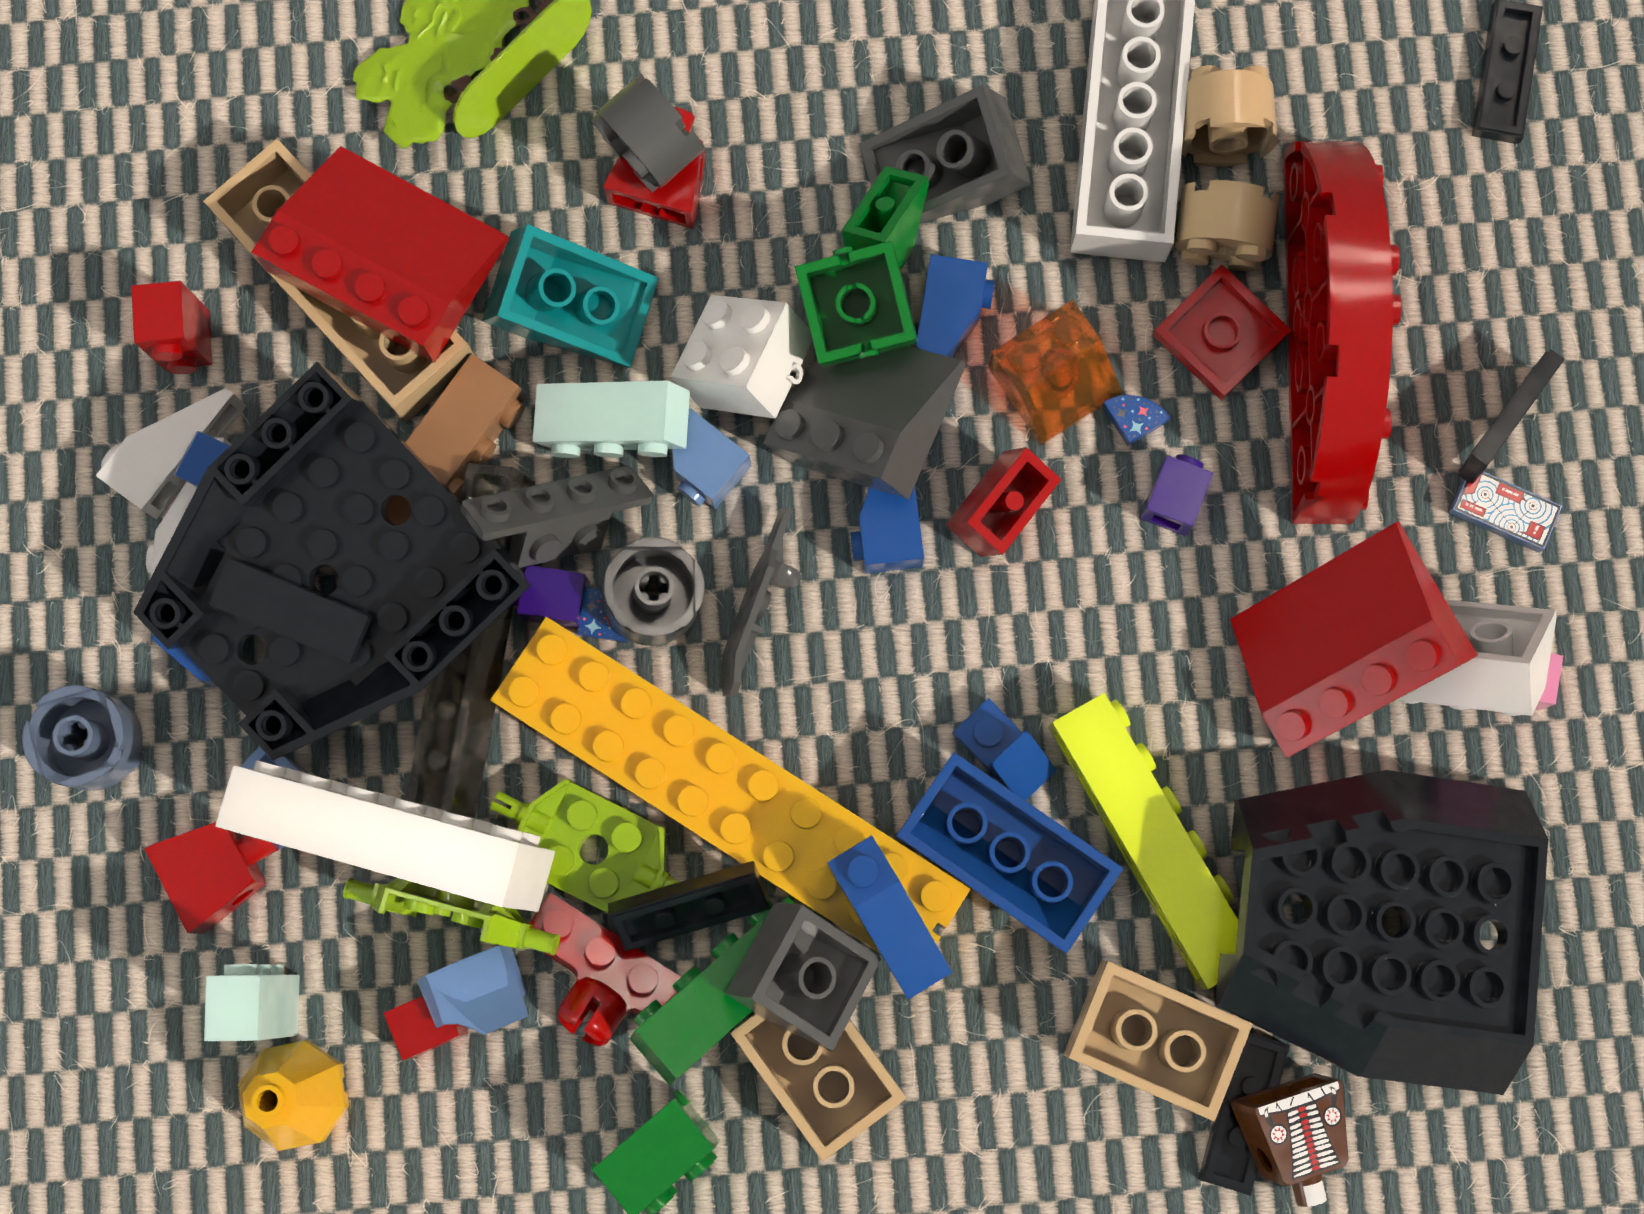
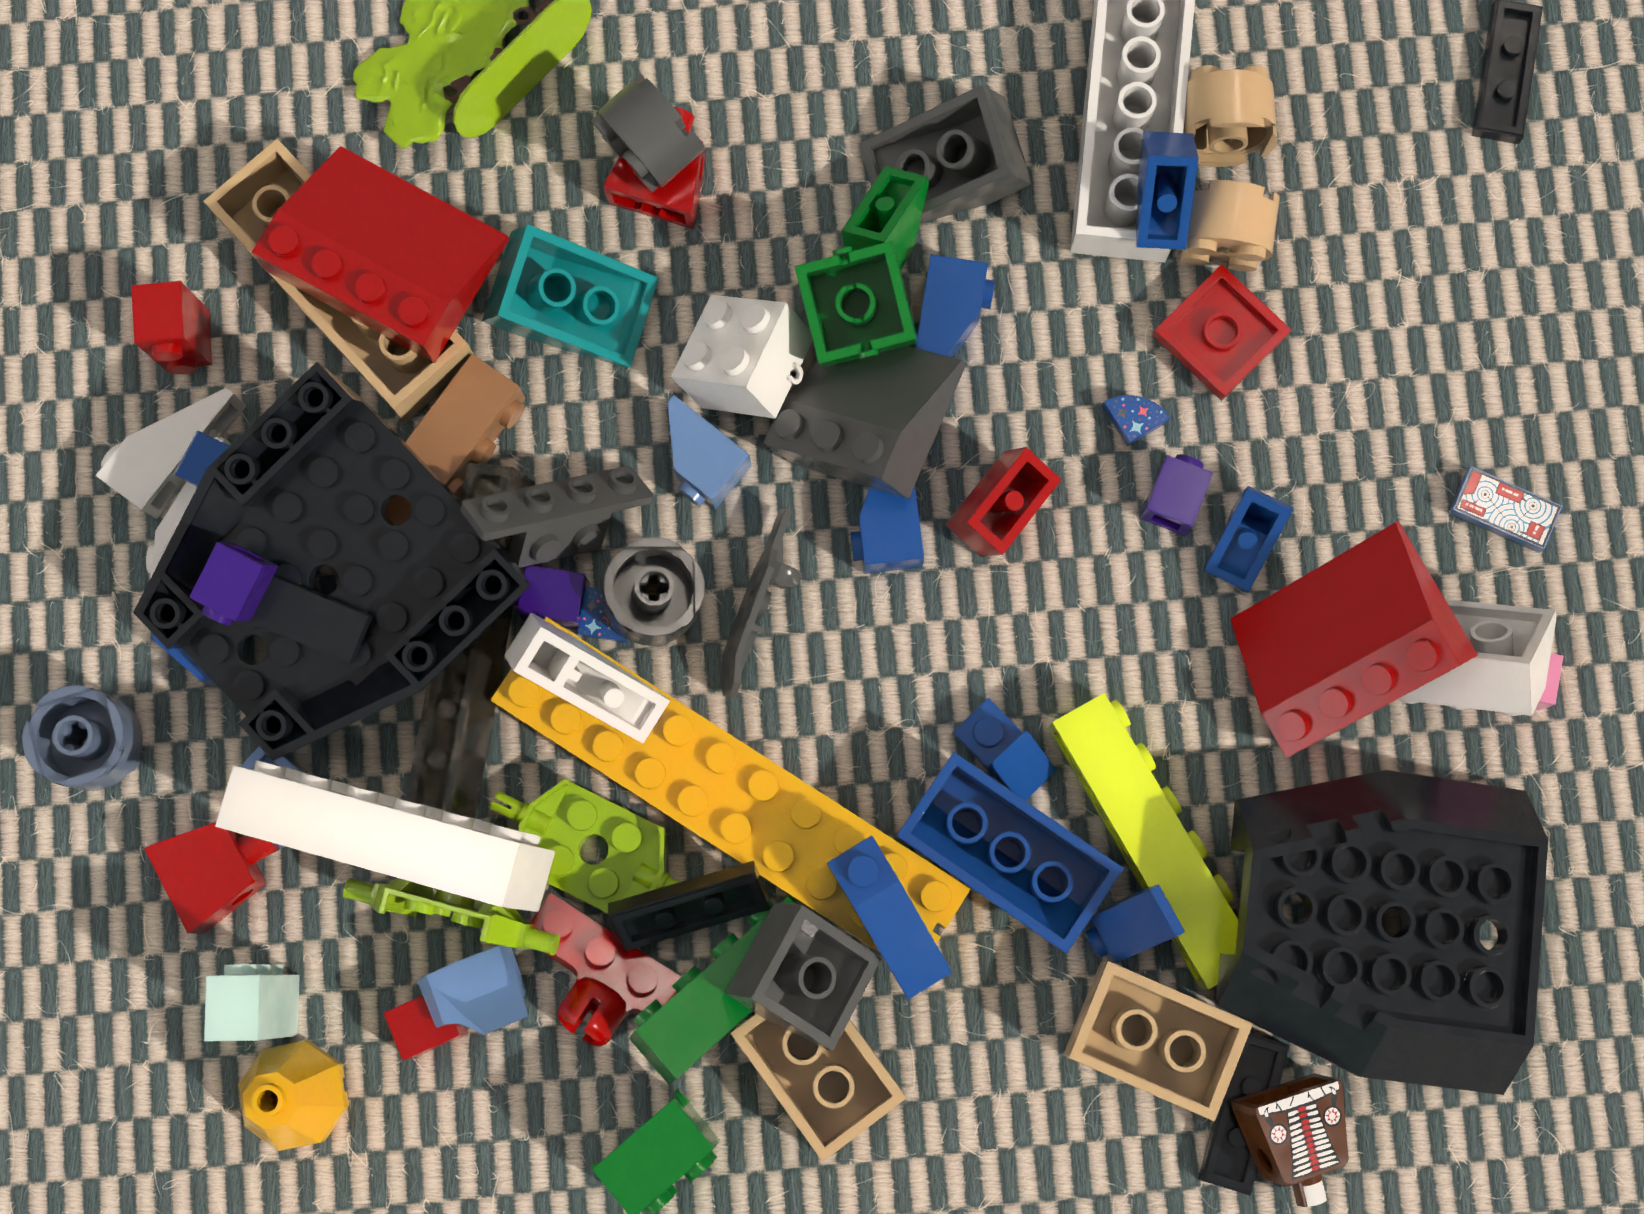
(232, 583): none -> dark purple brick
(585, 678): none -> white slope
(611, 418): light aqua brick -> none
(1055, 372): clear orange slope -> none
(1133, 925): none -> blue slope
(1165, 189): none -> blue slope
(1248, 538): none -> blue slope
(1340, 325): red brick -> none
(1510, 416): black tile -> none

